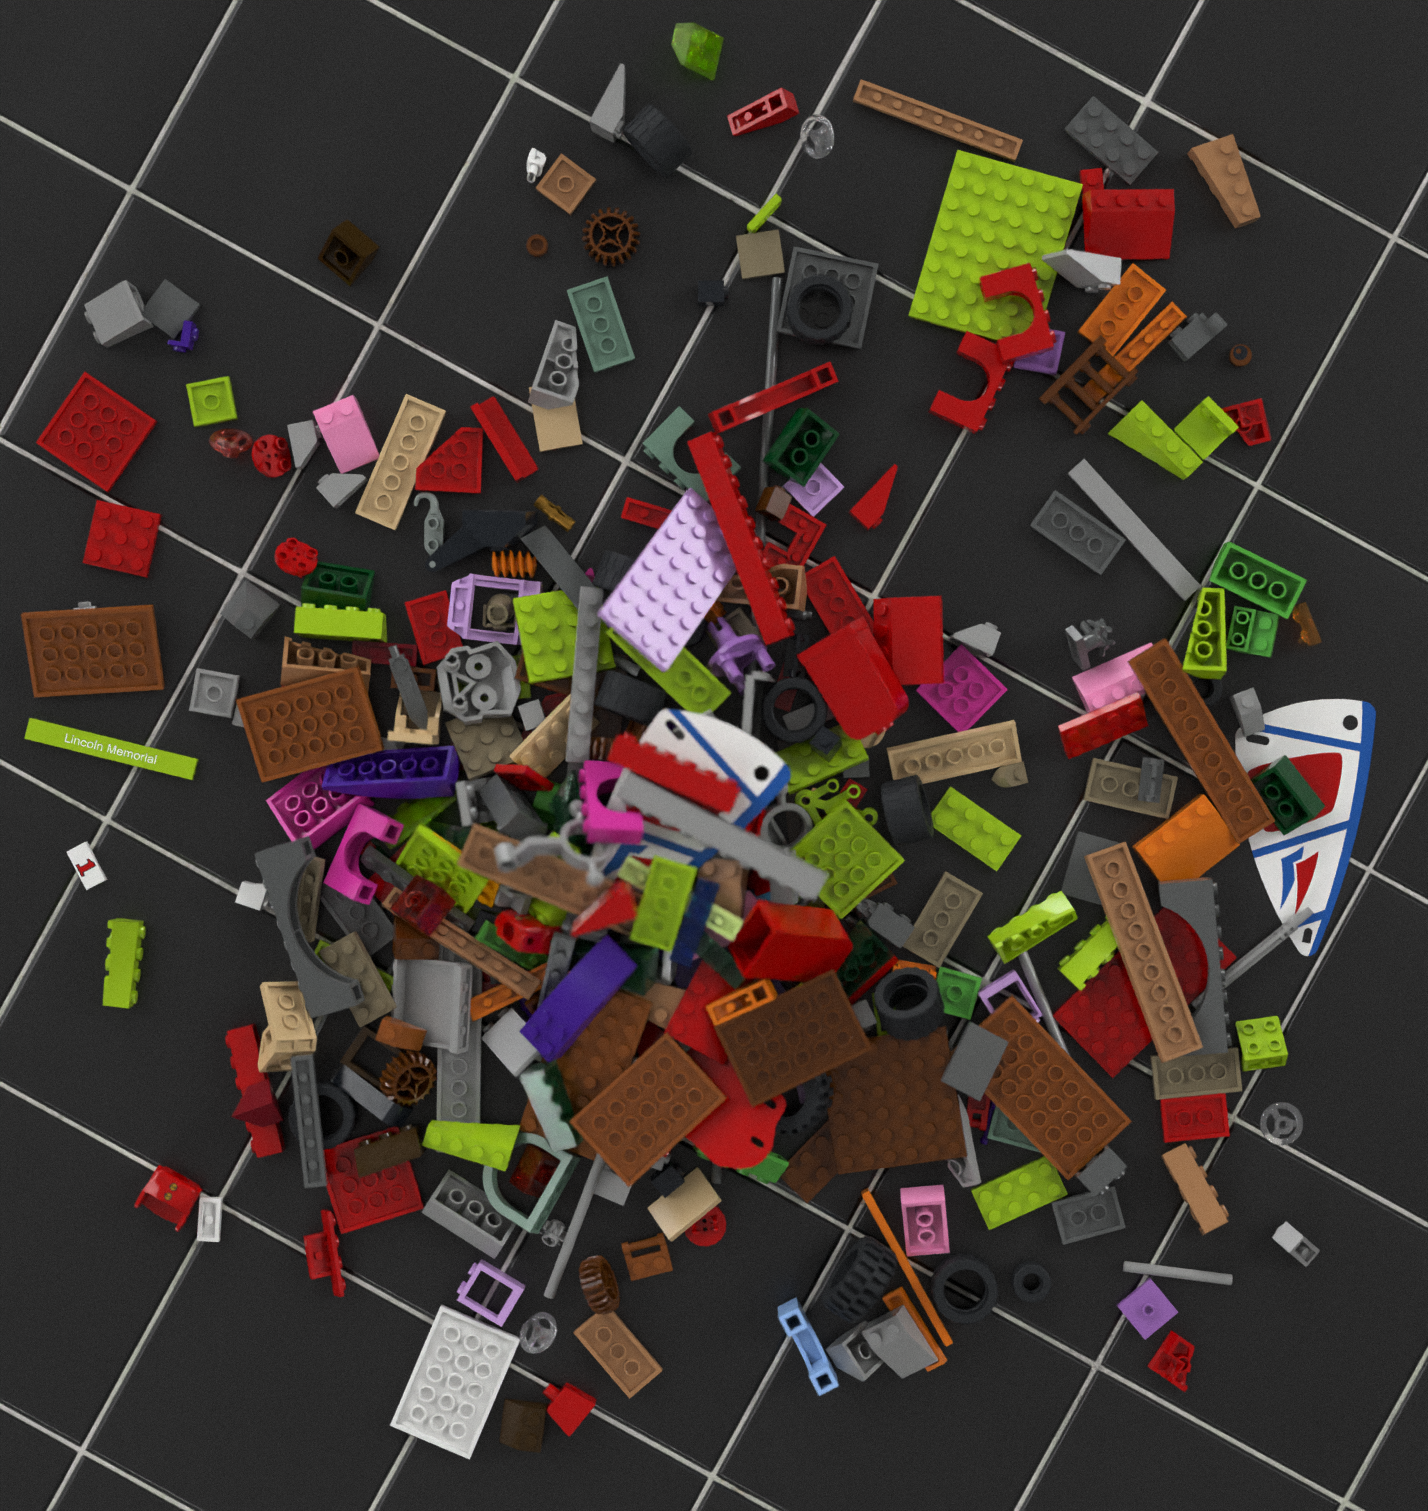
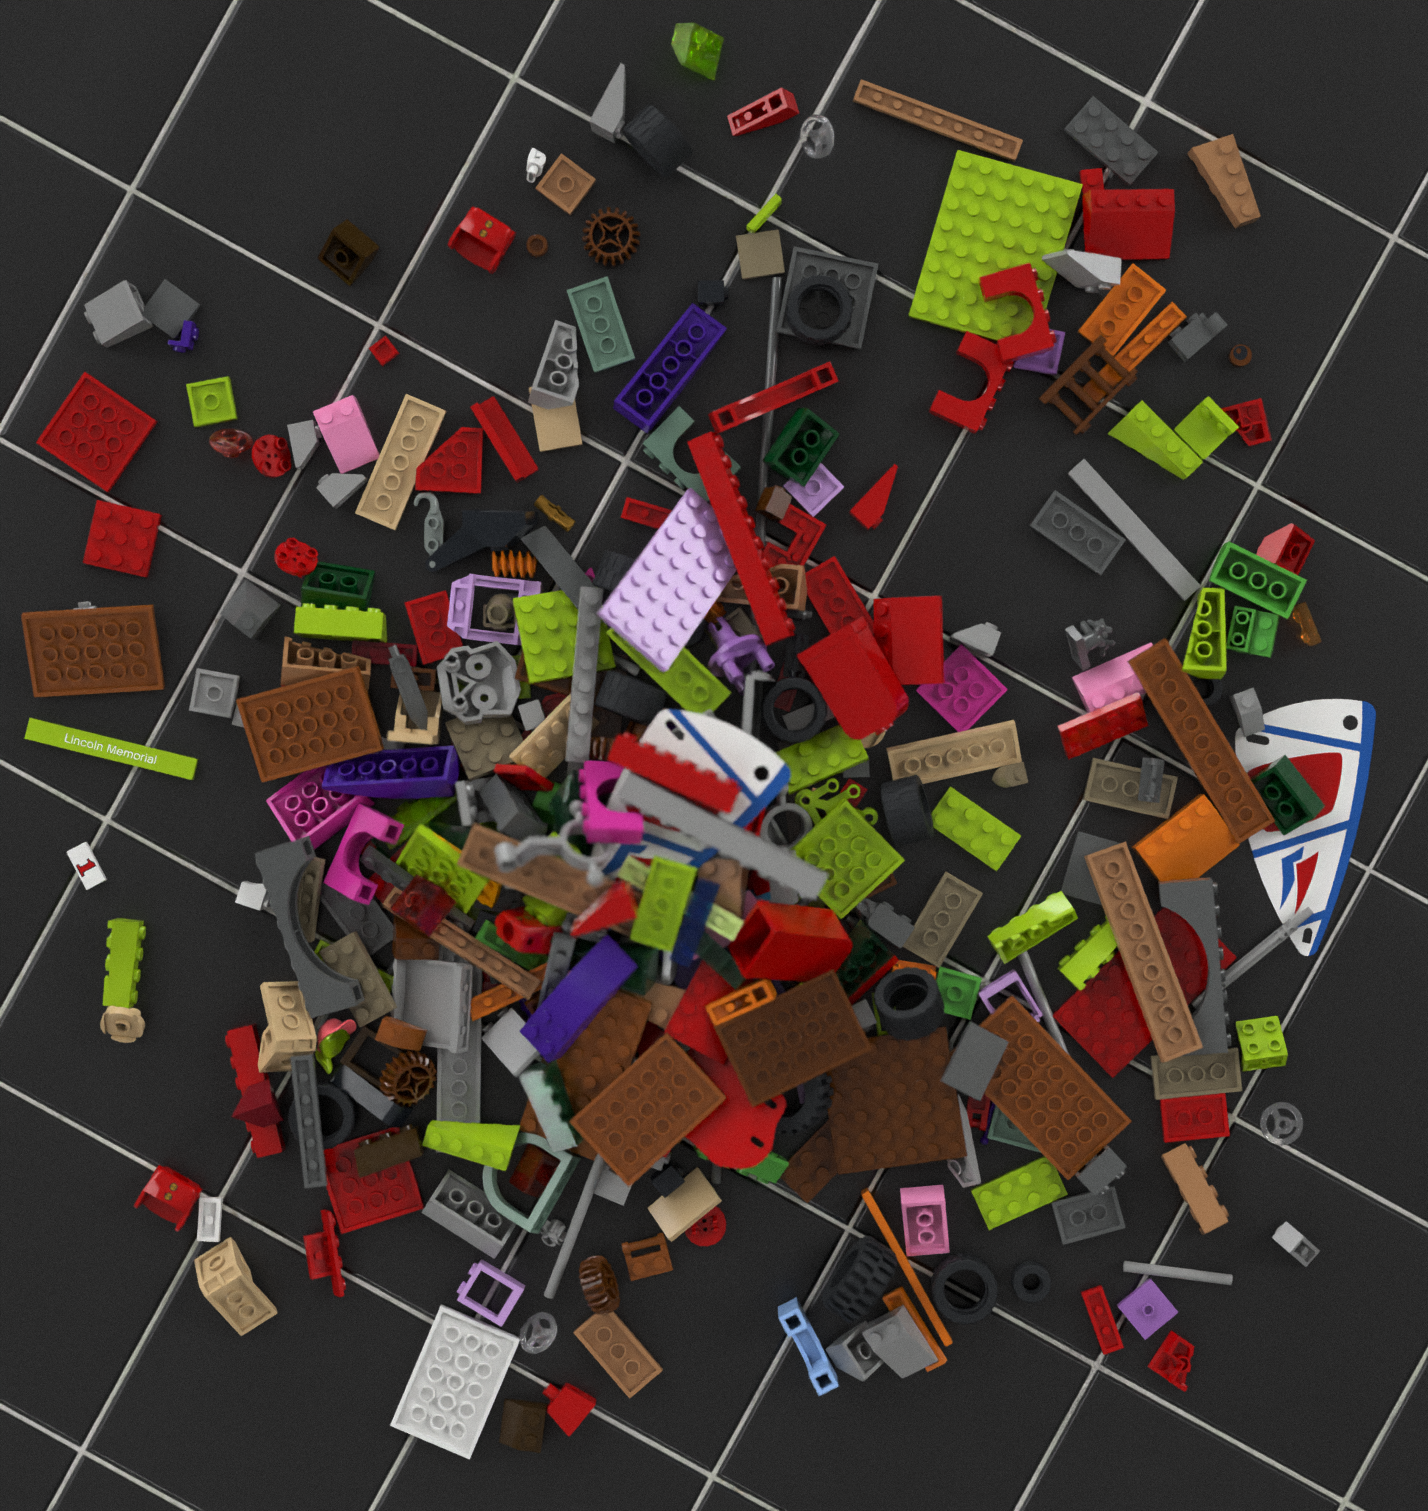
(115, 1017): none -> tan plate
(230, 1287): none -> tan bracket
(331, 1040): none -> lime hair
(384, 350): none -> red tile
(482, 239): none -> red piece
(513, 898): light grey panel -> none
(669, 368): none -> dark purple slope
(826, 743): black brick -> none
(1102, 1319): none -> red plate
(1287, 548): none -> red slope

